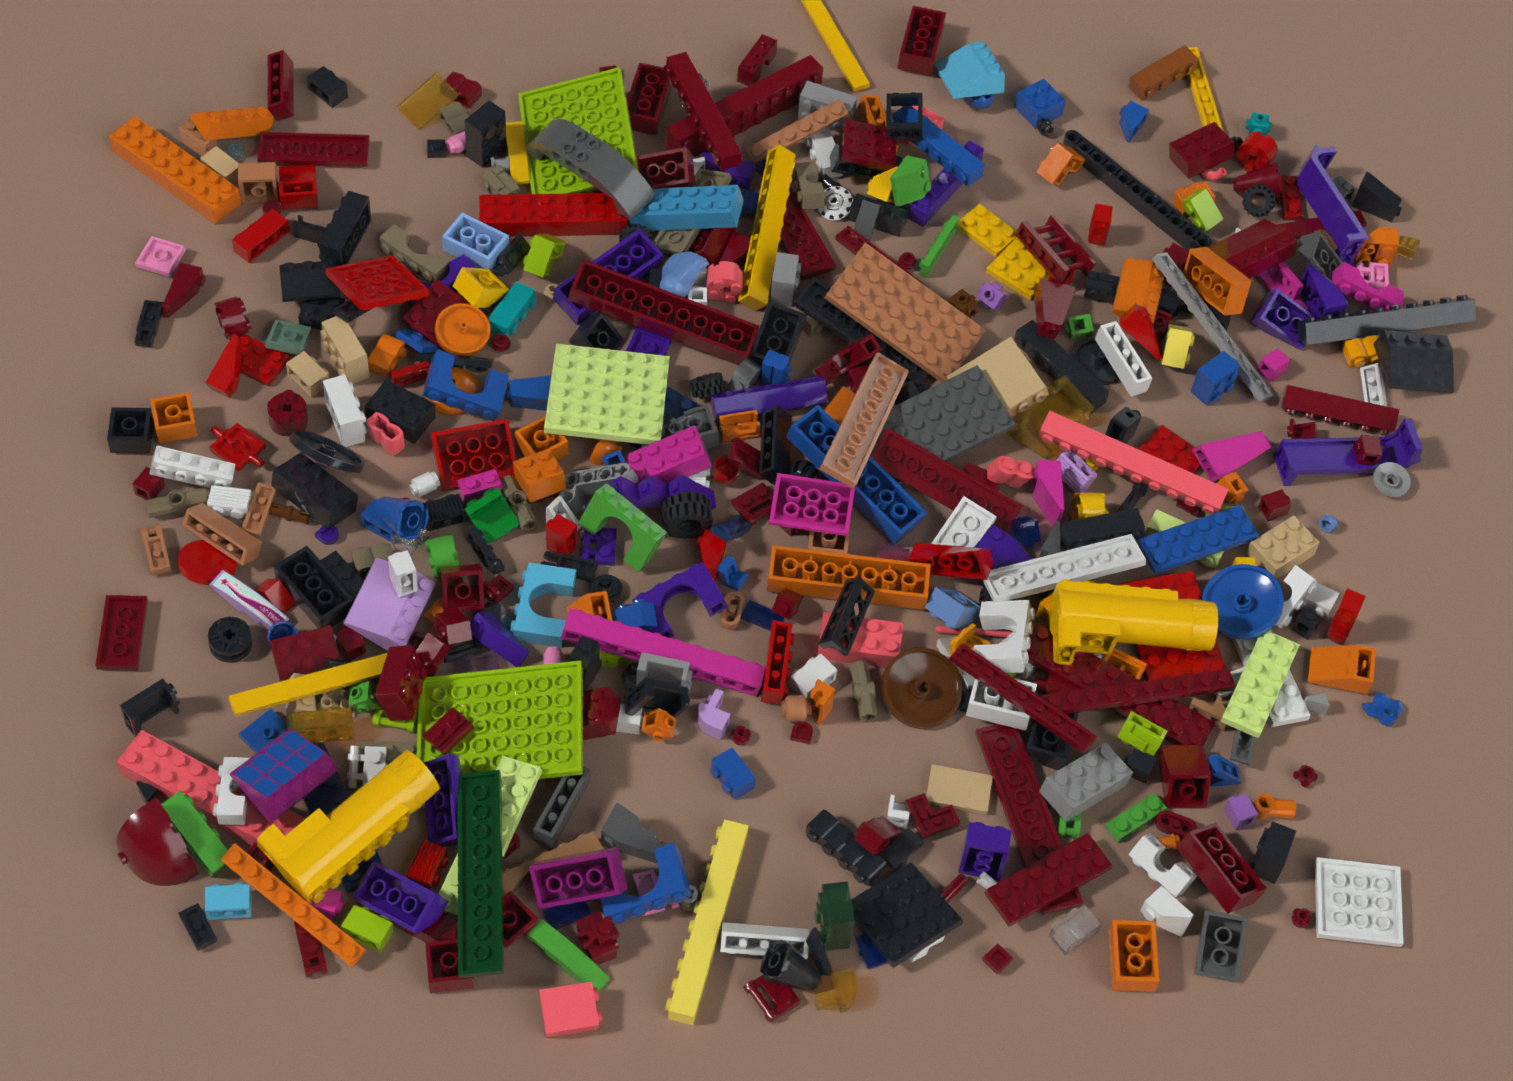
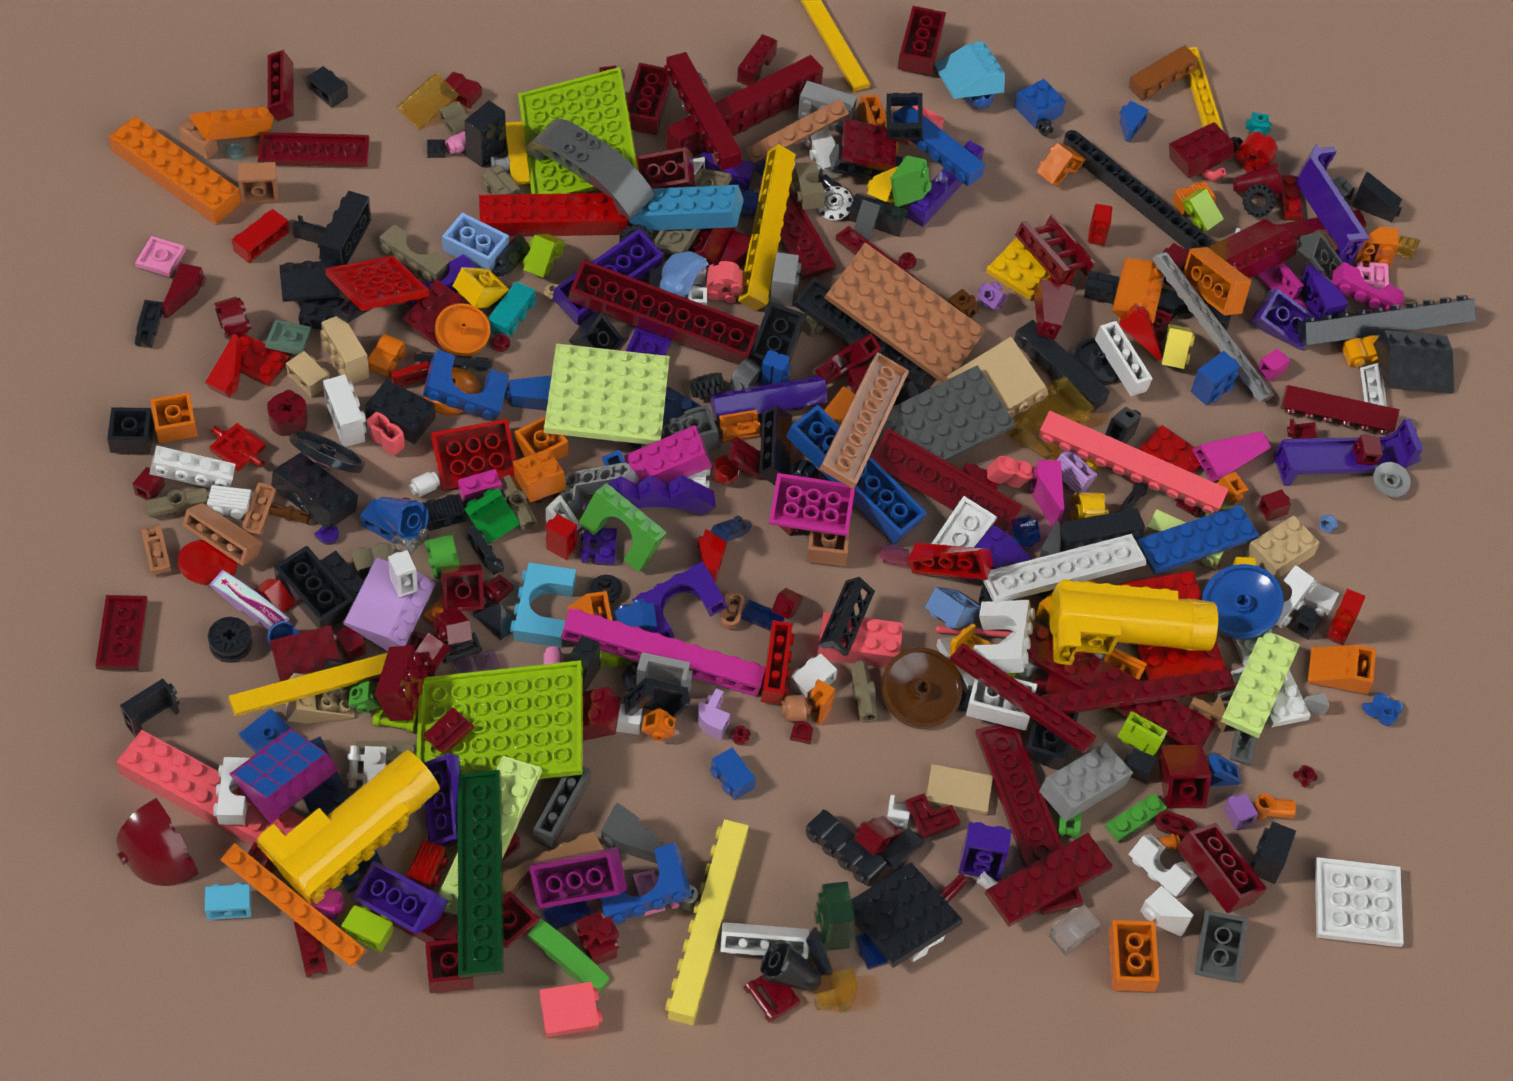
(146, 791): black slope -> none
(196, 833): bright green brick -> none
(197, 927): black plate -> none
(221, 164): tan brick -> none
(267, 206): dark red tile -> none
(298, 187): red slope -> none
(323, 724): clear yellow brick -> none
(416, 341): blue plate -> none
(498, 638): dark purple slope -> none
(585, 568): black hinge -> none
(602, 449): orange brick -> none
(686, 515): black tyre -> none
(730, 574): blue bracket -> none
(753, 500): dark red plate -> none
(824, 575): orange brick -> none
(941, 241): bright green plate -> none
(987, 230): yellow plate -> none
(997, 959): dark red plate -> none
(1081, 321): bright green brick -> none
(1299, 922): dark red plate -> none

